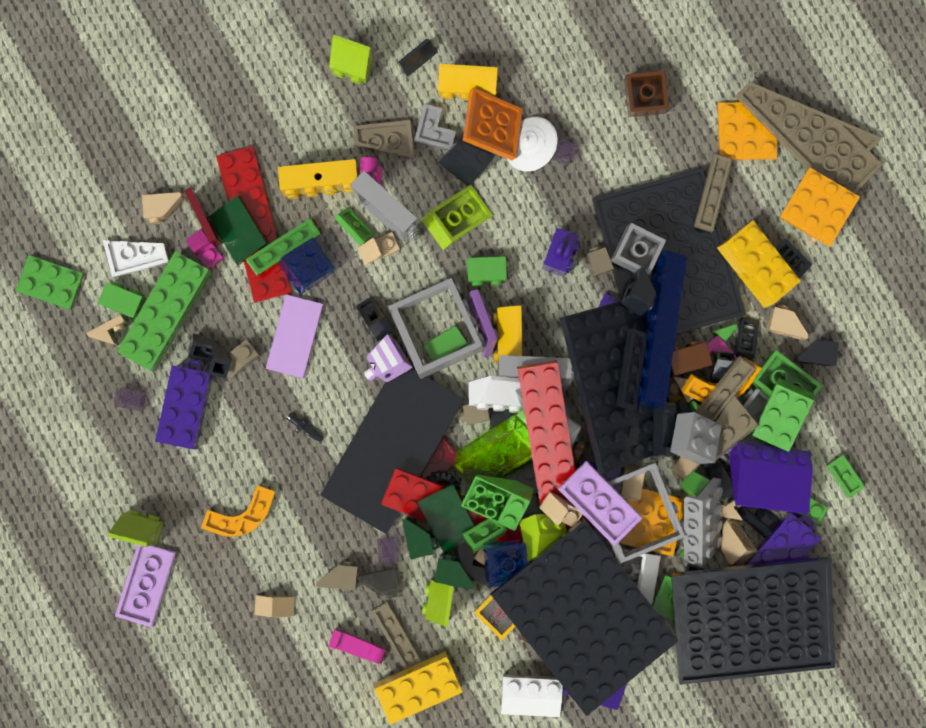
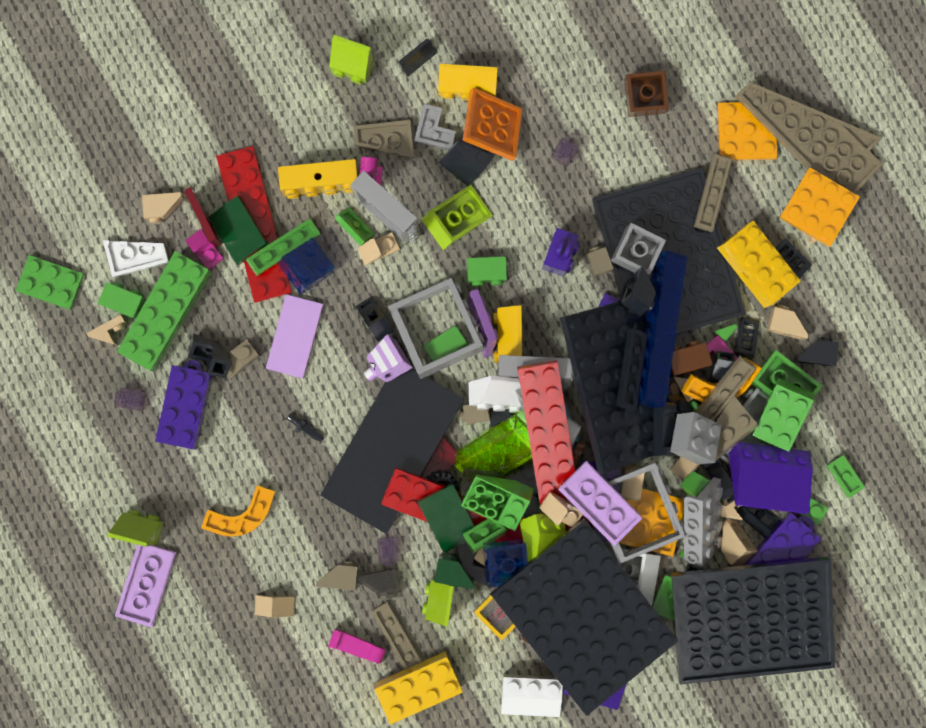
(418, 539): dark green slope -> none
(535, 144): white hat -> none

